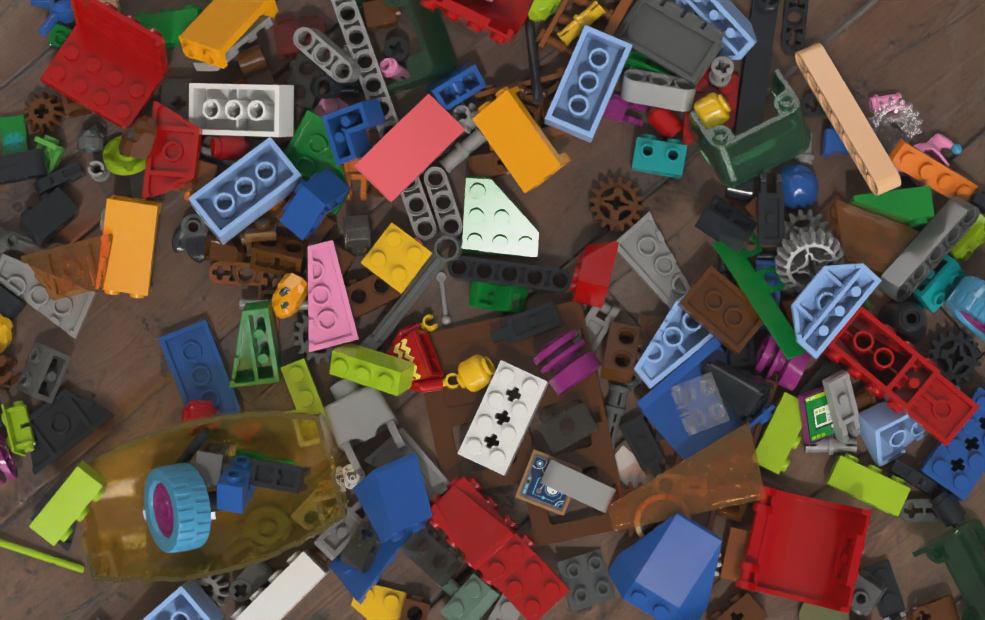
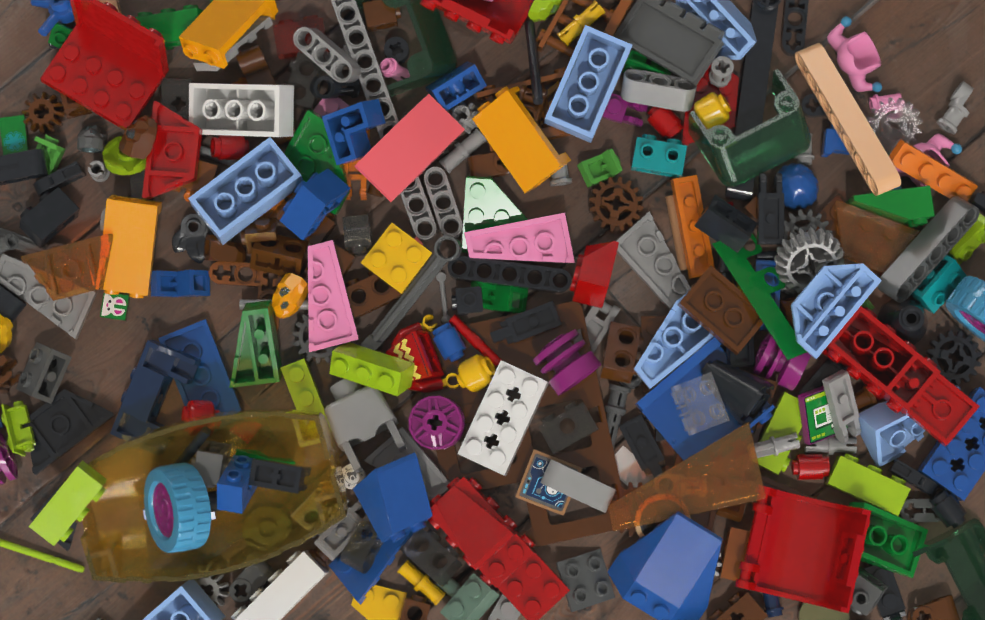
(115, 306): none -> tile
(150, 386): none -> dark blue bracket
(180, 283): none -> blue slope
(421, 582): none -> yellow pin
(444, 436): none -> magenta wheel
(449, 342): none -> blue brick
(467, 300): none -> black bracket
(474, 340): none -> red piece
(528, 240): none -> bright pink wing
(561, 177): none -> light grey bush
(600, 168): none -> bright green bracket
(676, 233): none -> medium nougat bar
(688, 210): none -> orange plate
(772, 605): none -> dark blue pin
(777, 445): none -> light grey axle
(810, 466): none -> red brick
(855, 56): none -> bright pink piece
(891, 541): none -> green slope
(956, 109): none -> light grey connector

